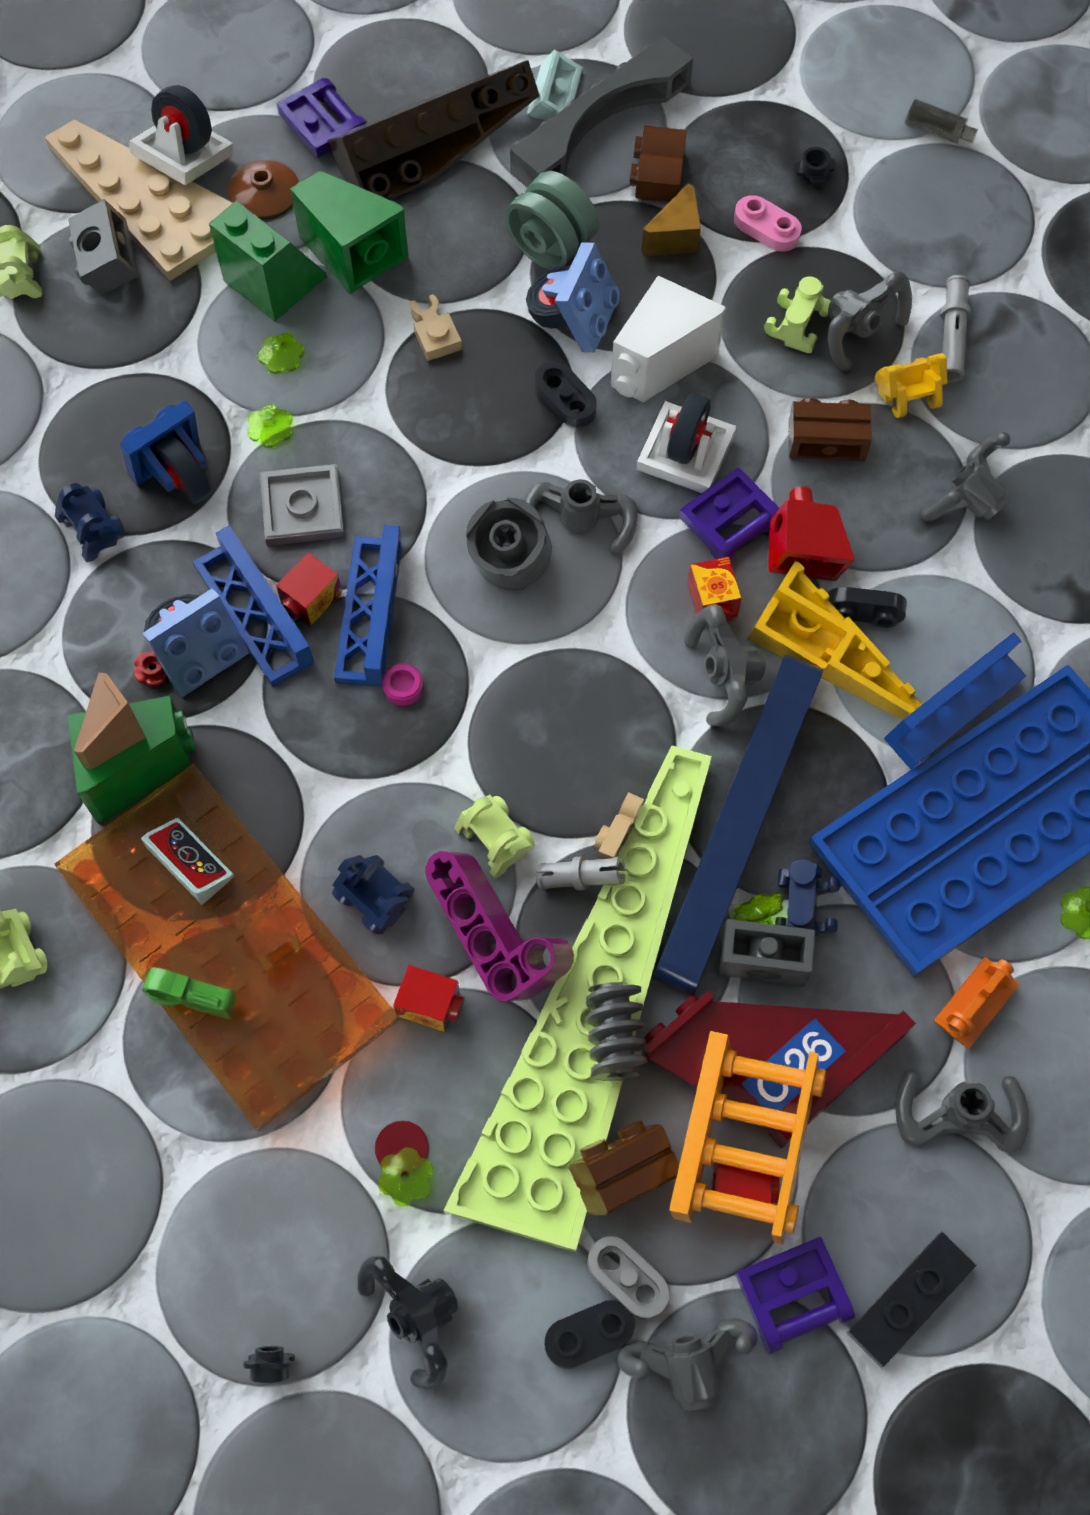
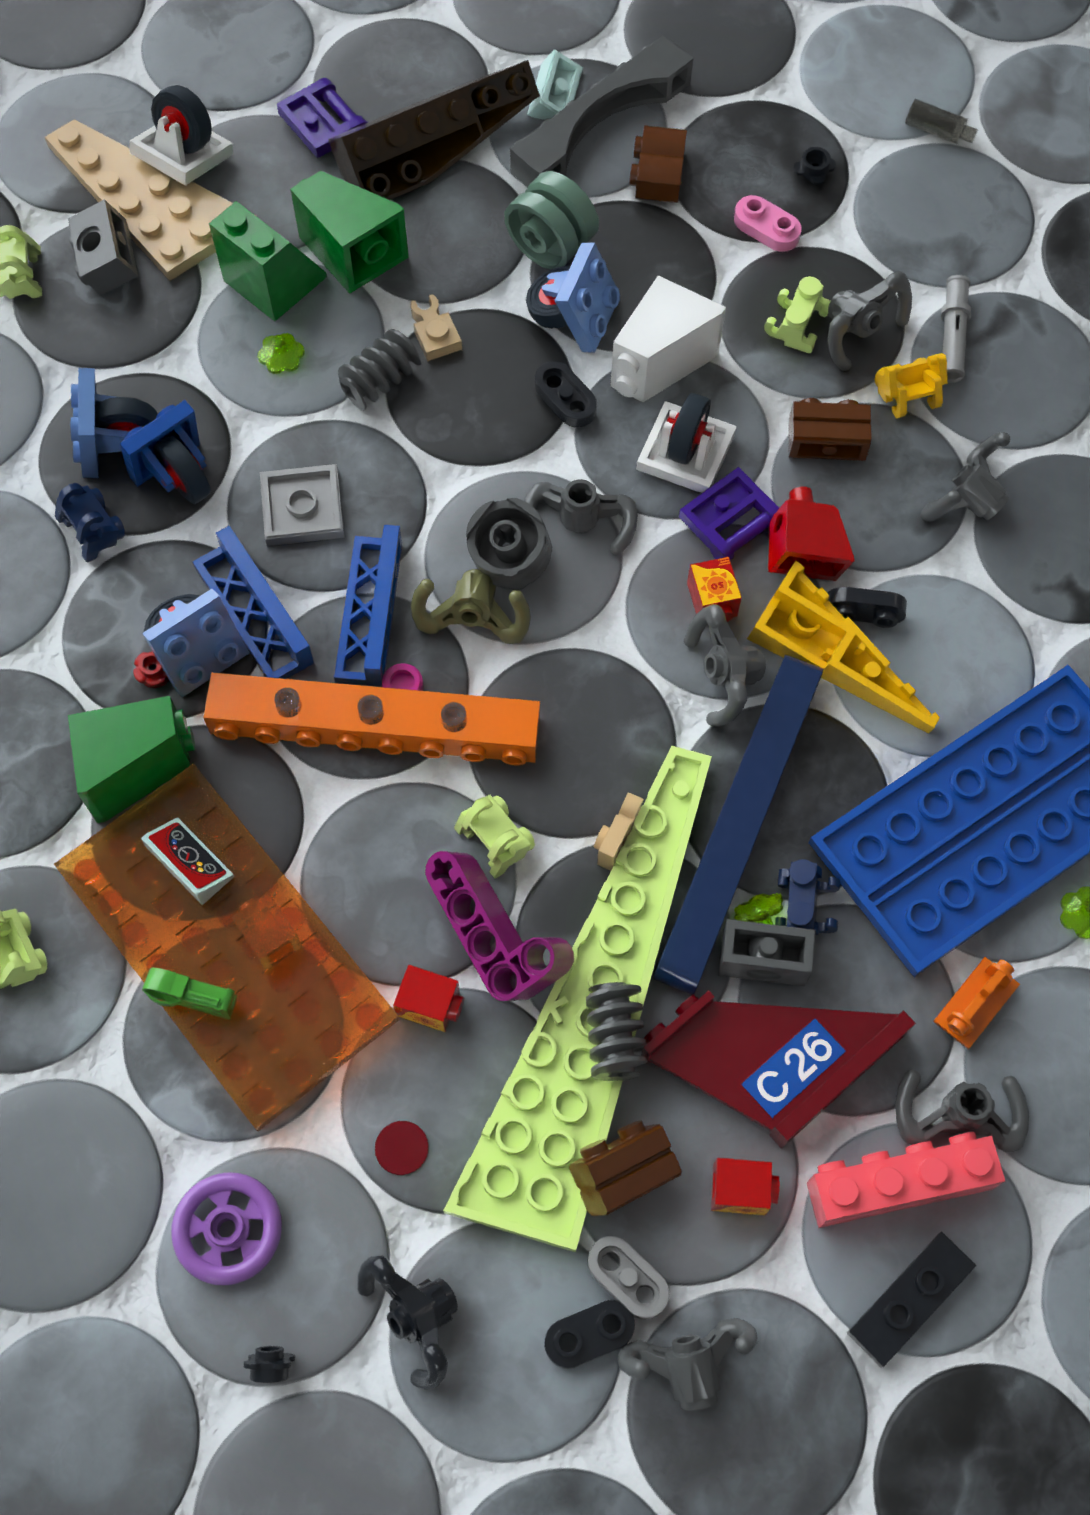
(101, 421): none -> medium blue plate
(107, 725): medium nougat slope -> none
(255, 1253): none -> medium lavender plate
(263, 188): dark orange dish -> none
(269, 425): clear neon green plant -> none
(309, 589): red brick -> none
(371, 891): dark blue piece -> none
(372, 718): none -> orange piece
(377, 366): none -> dark grey piece
(415, 1186): clear neon green plant -> none
(472, 606): none -> olive piece
(581, 873): light grey pin -> none
(675, 227): pearl gold slope -> none
(702, 1150): light orange fence -> none
(787, 1279): dark purple plate -> none
(905, 1180): none -> coral brick
(956, 704): blue fence -> none

